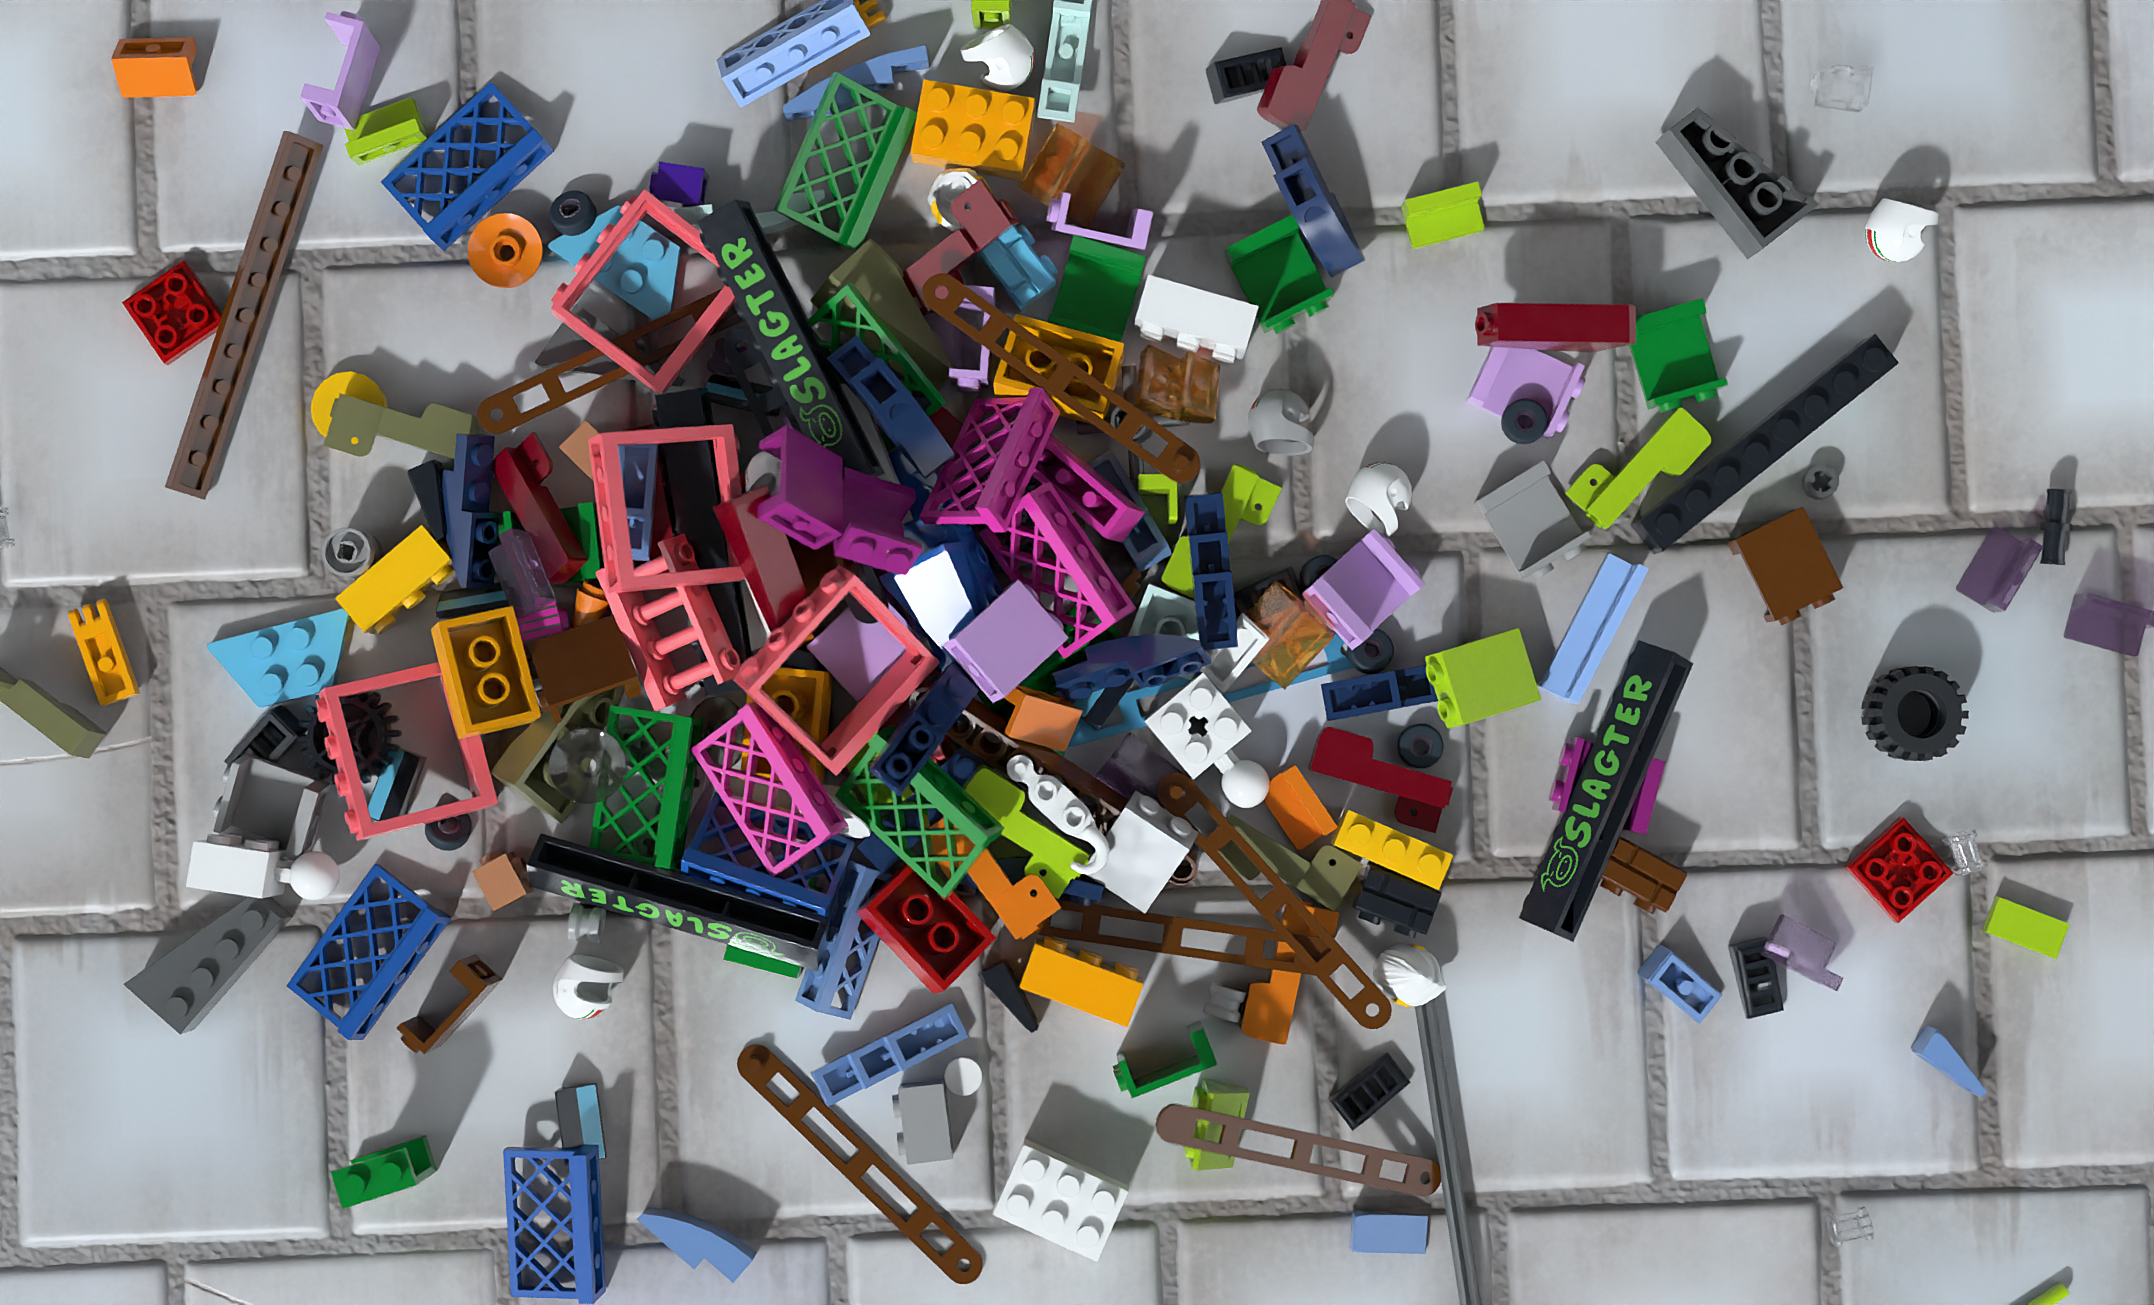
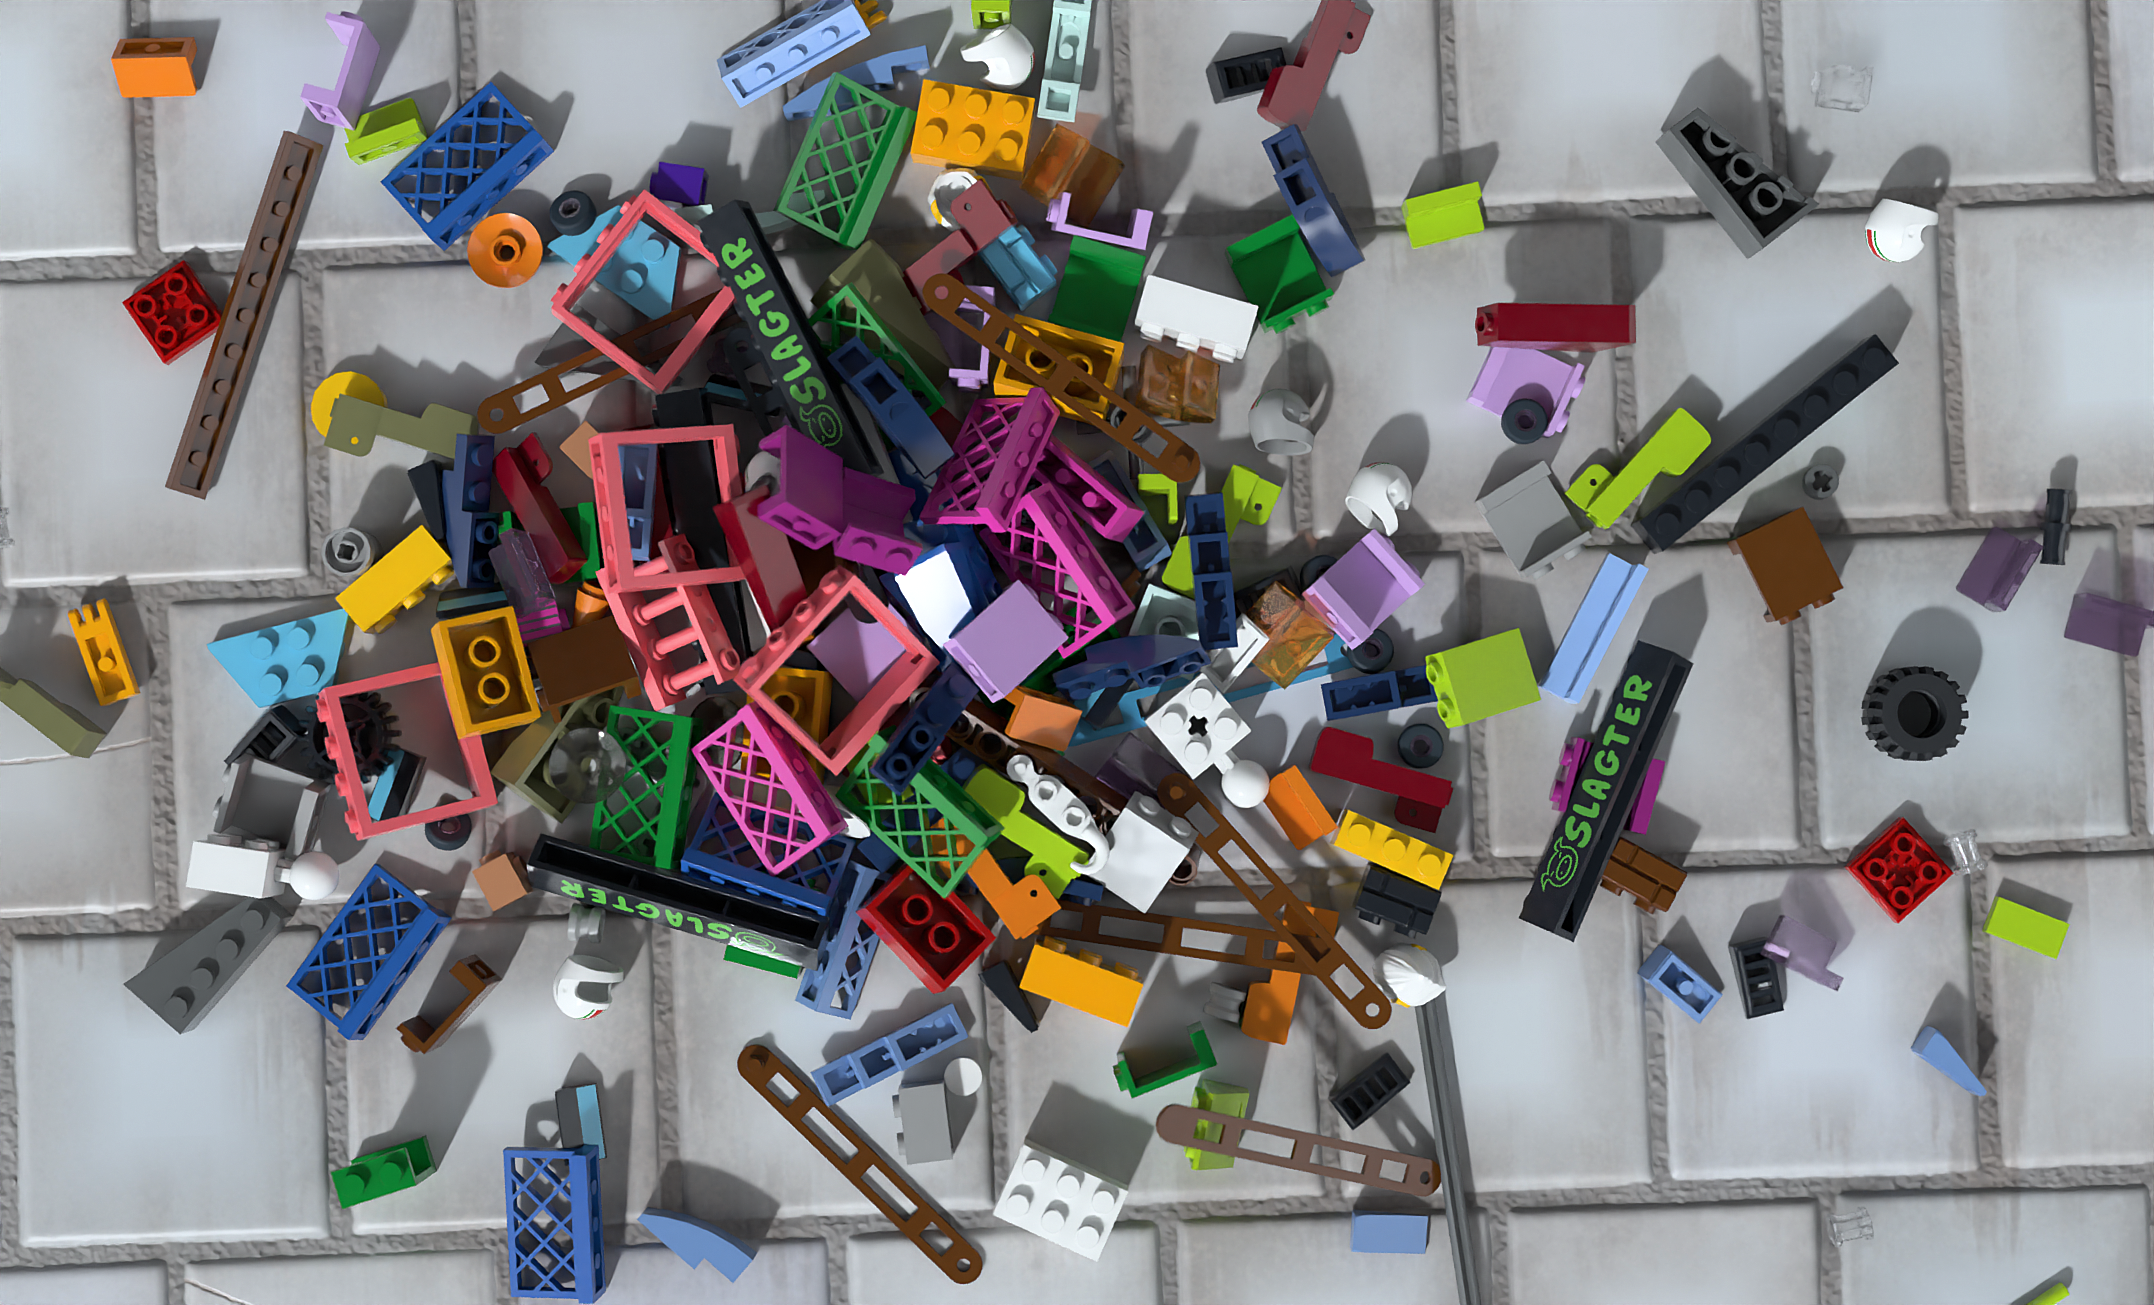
(1317, 879): olive piece -> none
(1674, 357): green panel -> none

